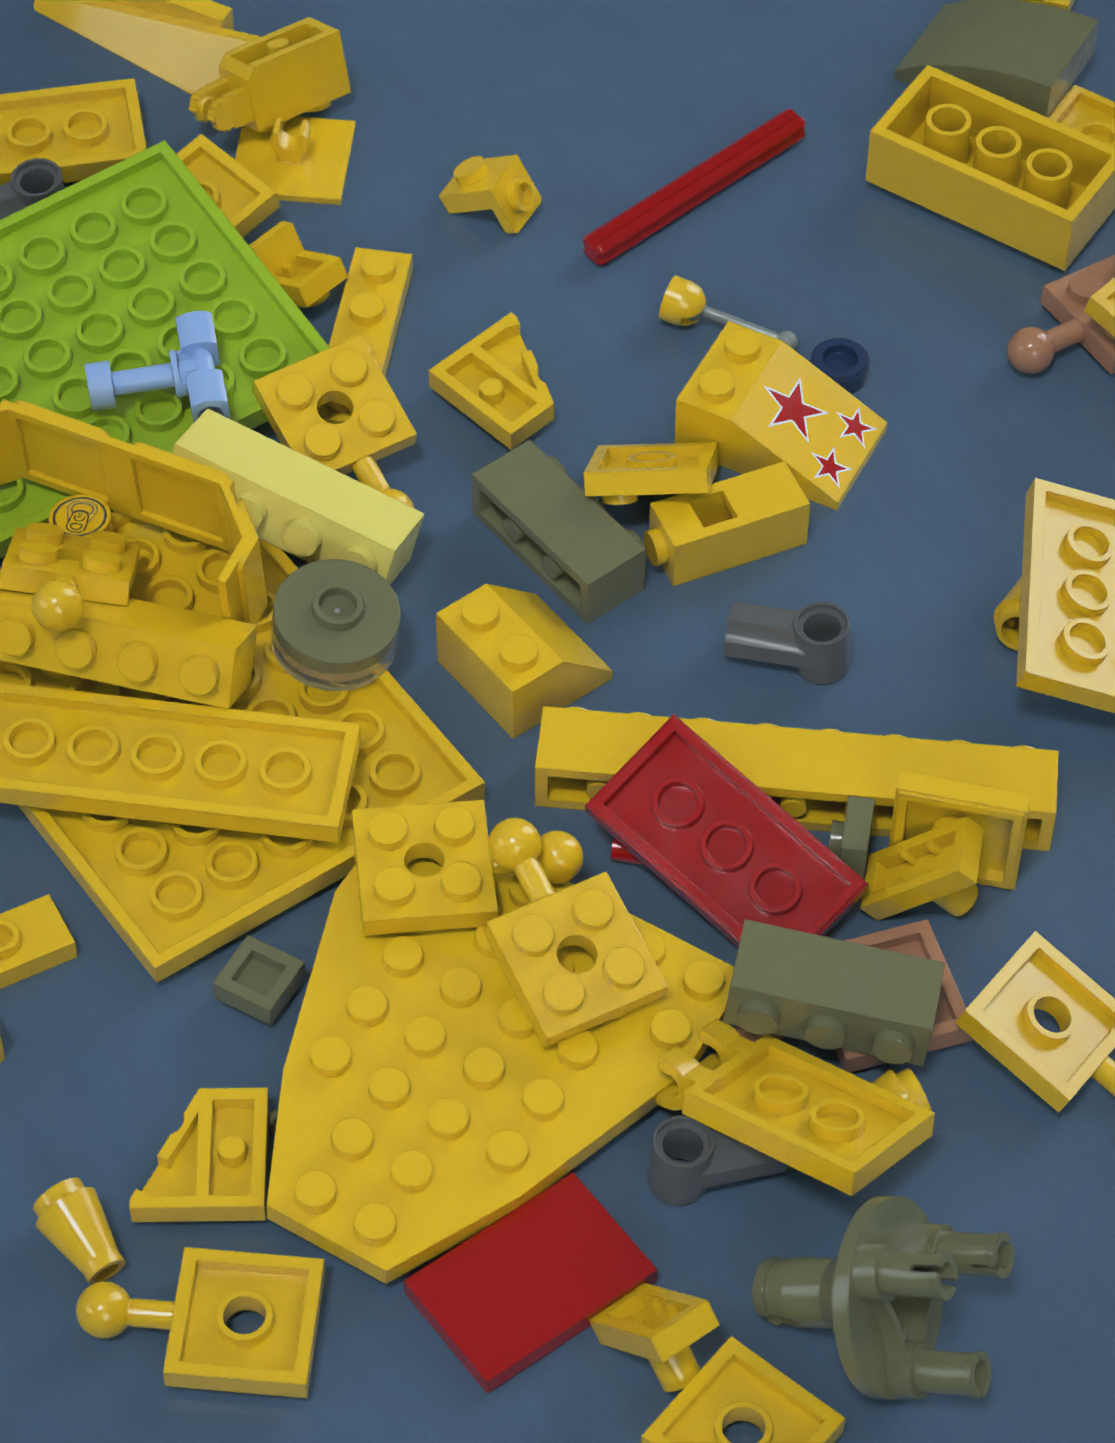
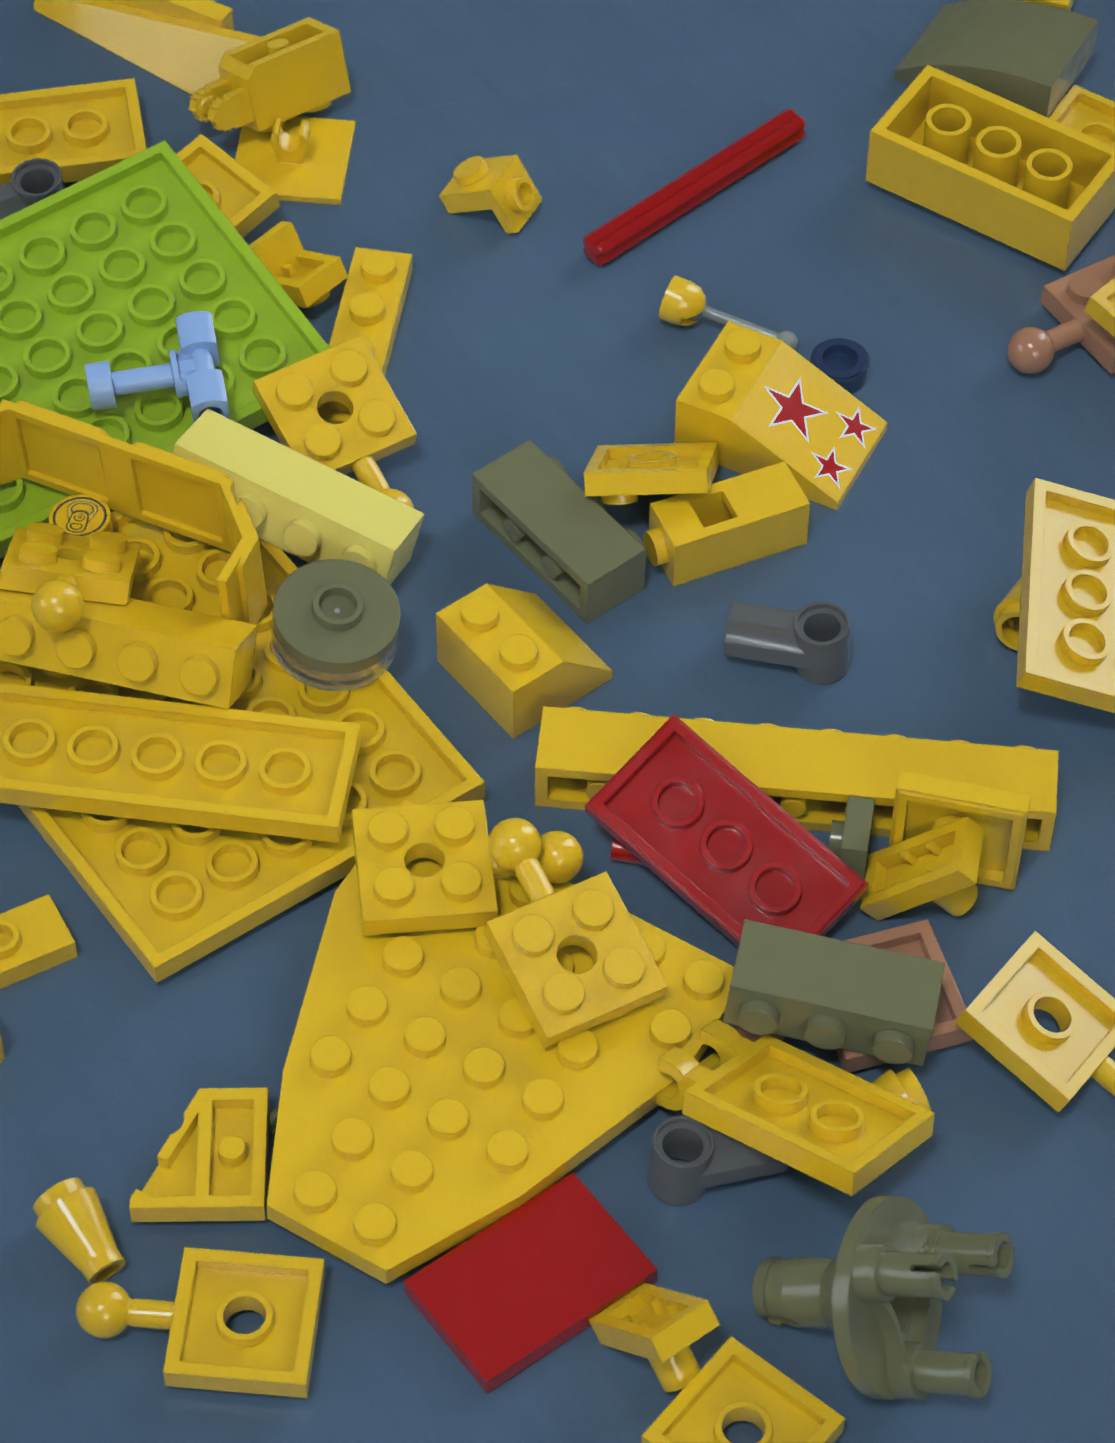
(259, 980): olive plate -> none
(496, 383): yellow wing -> none

